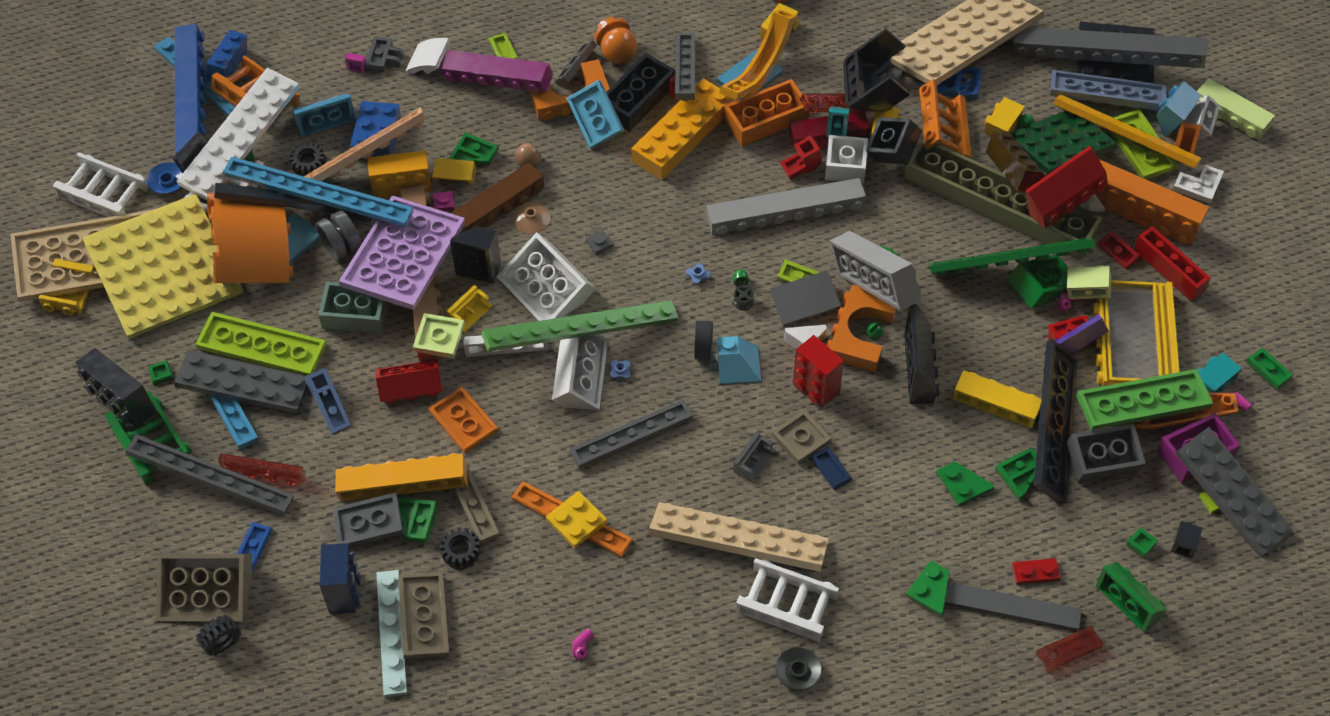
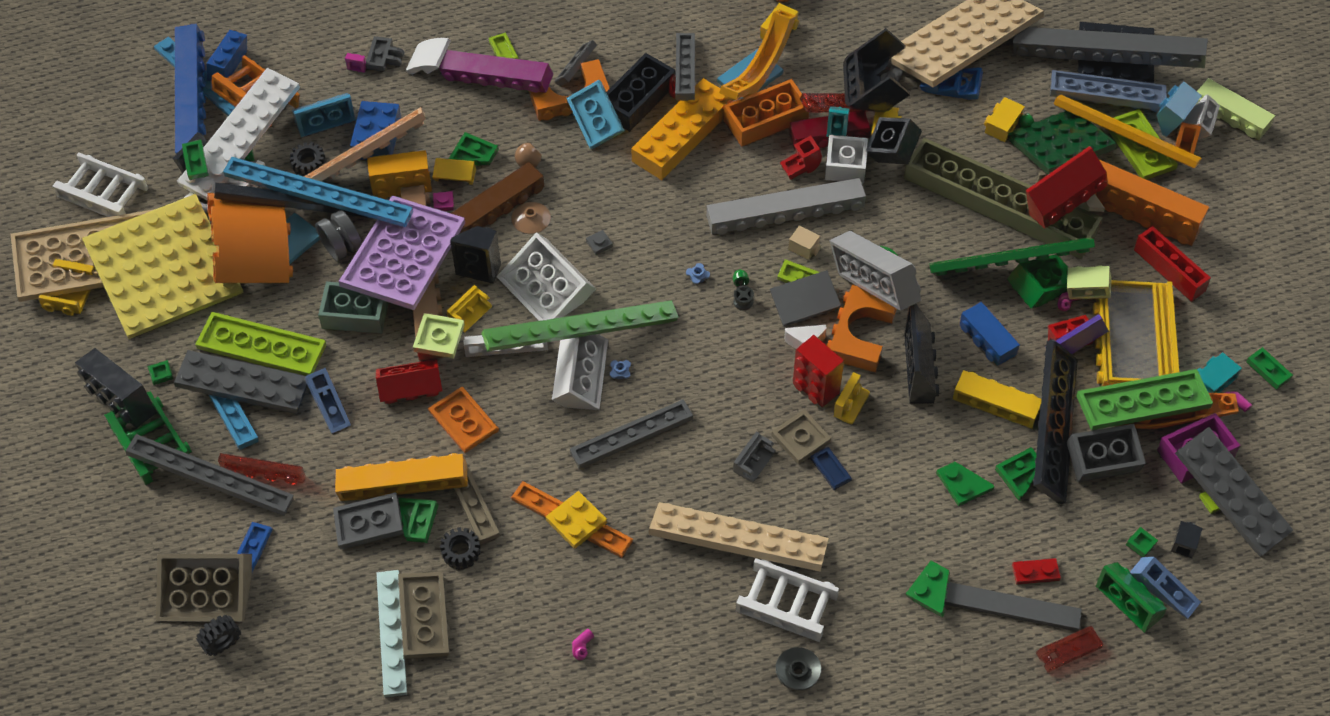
(160, 174): blue dish -> none
(195, 160): none -> green plate
(339, 578): dark blue brick -> none
(616, 40): orange tile -> none
(703, 340): black tyre -> none
(737, 361): medium azure slope -> none
(804, 243): none -> tan brick
(851, 400): none -> yellow bracket
(877, 333): green hinge -> none
(955, 115): orange fence -> none
(989, 334): none -> blue brick
(1013, 161): dark brown slope -> none
(1119, 250): red slope -> none
(1165, 586): none -> medium blue slope
(1199, 188): white plate -> none

